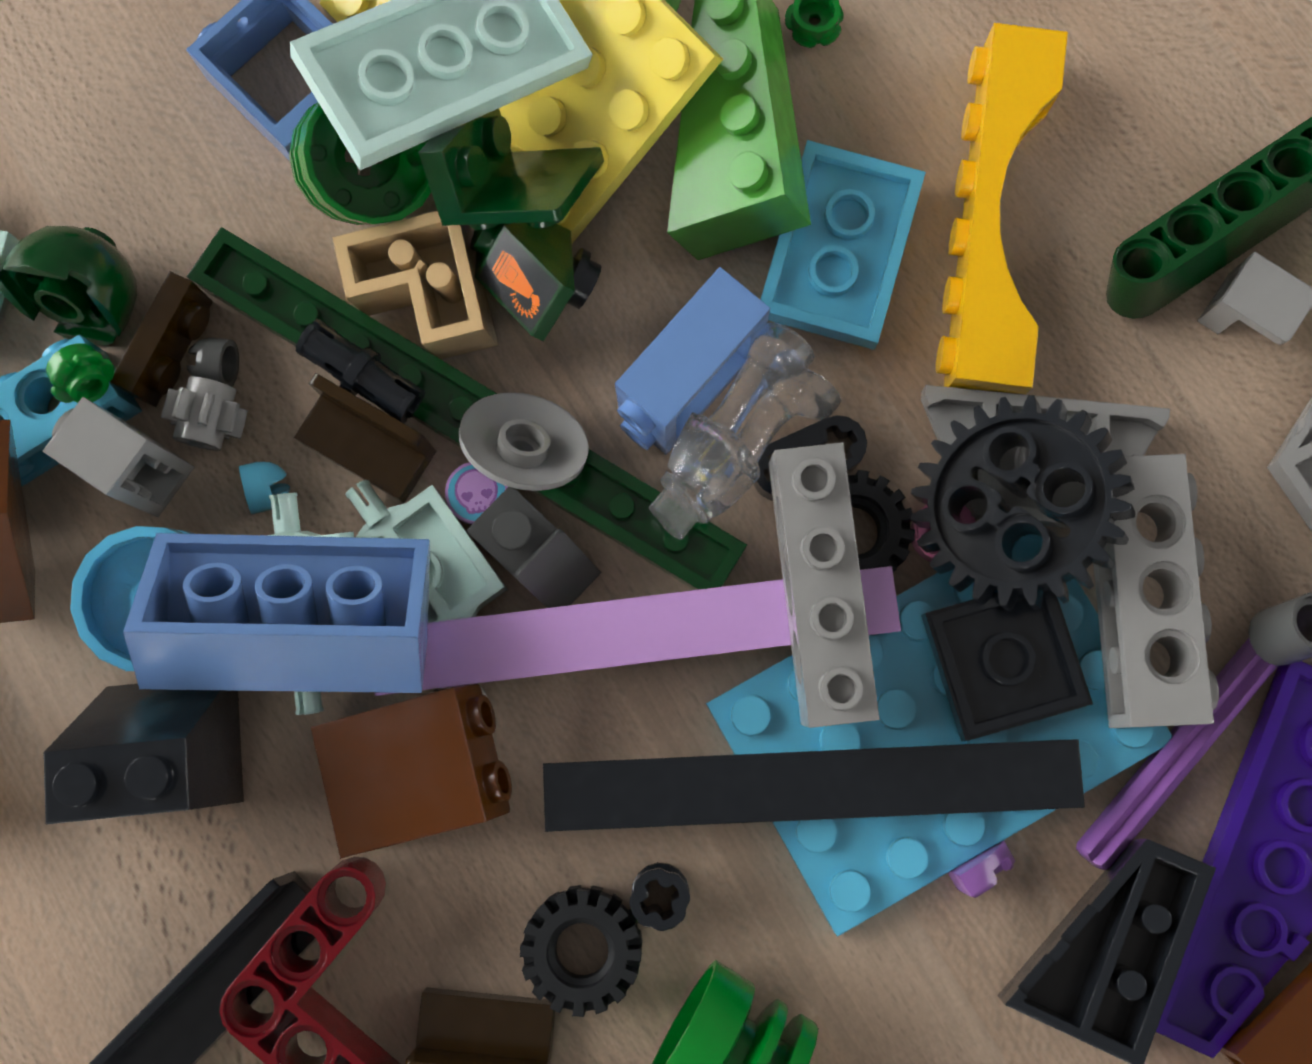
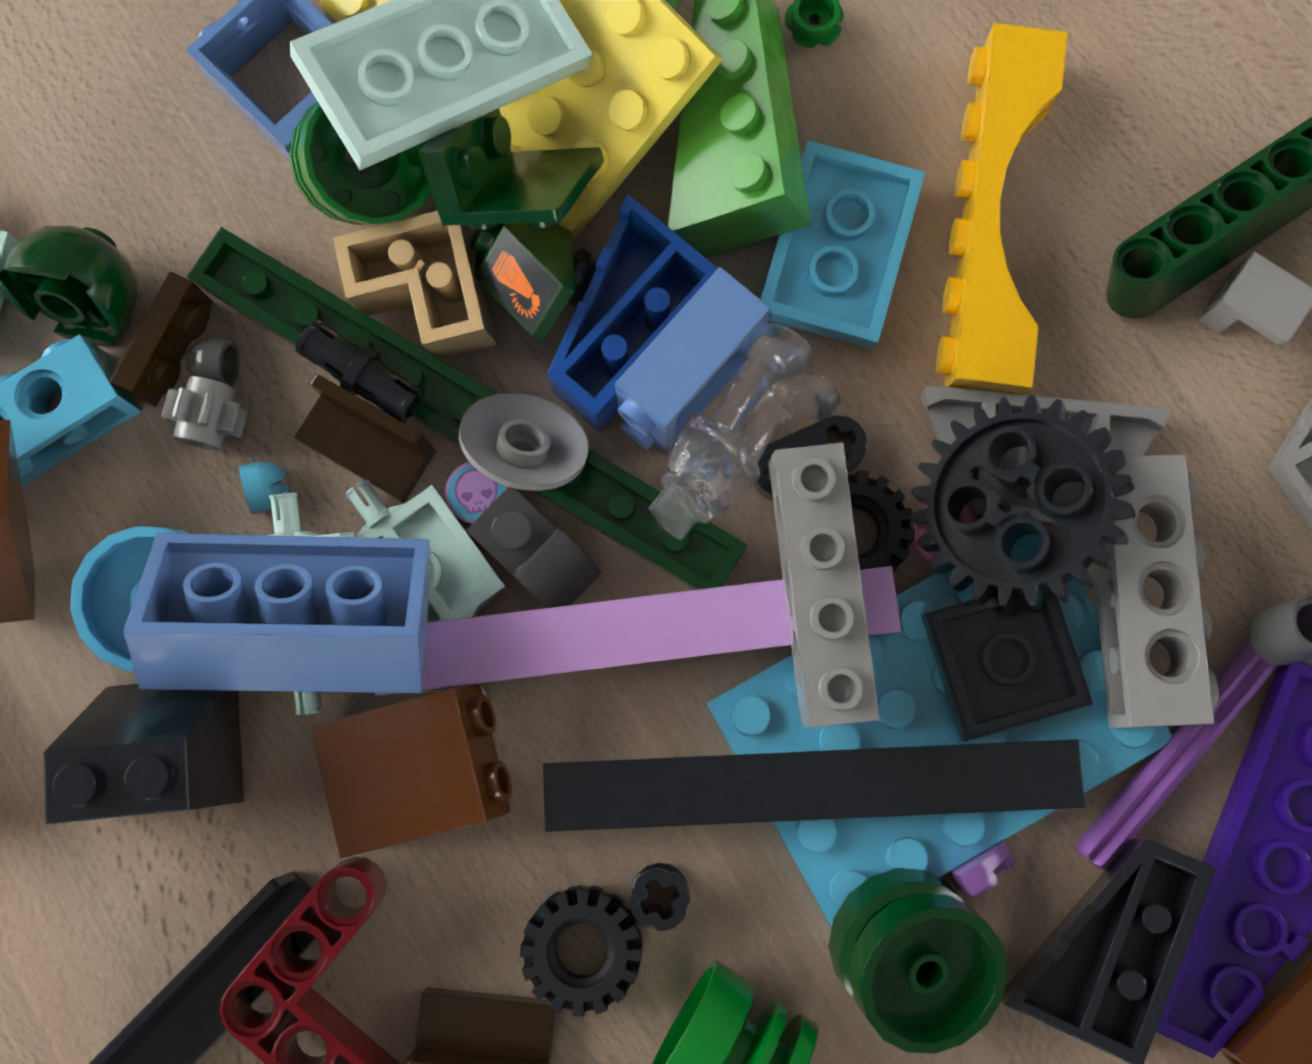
(79, 373): green plate -> none
(117, 457): light grey brick -> none
(632, 297): none -> blue wedge
(917, 960): none -> dark green wheel

